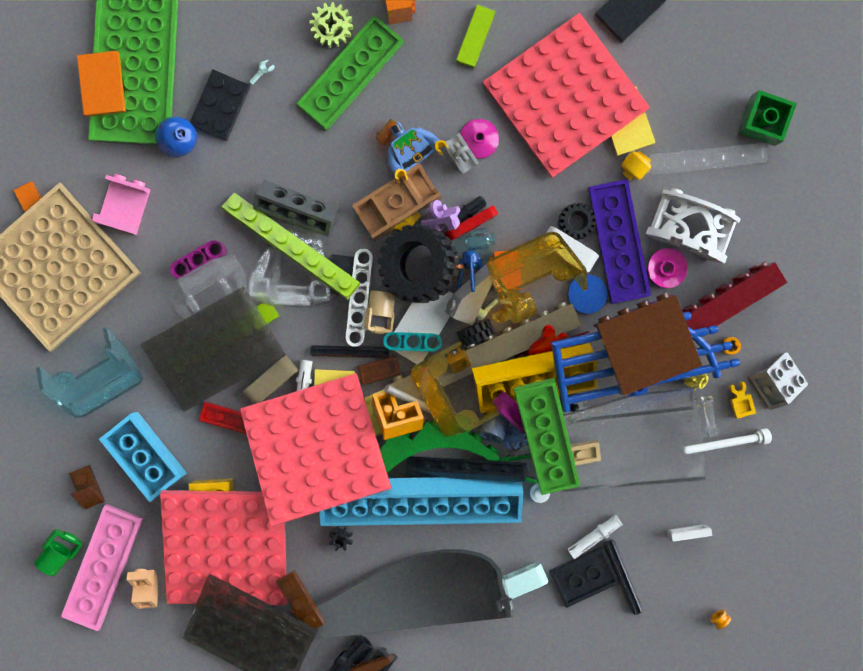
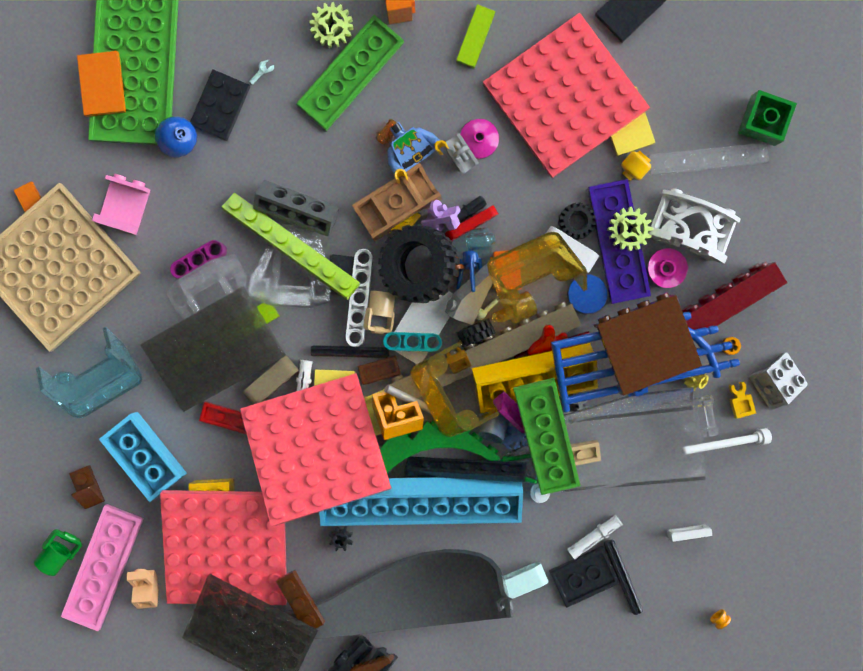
(624, 223): none -> yellowish green gear

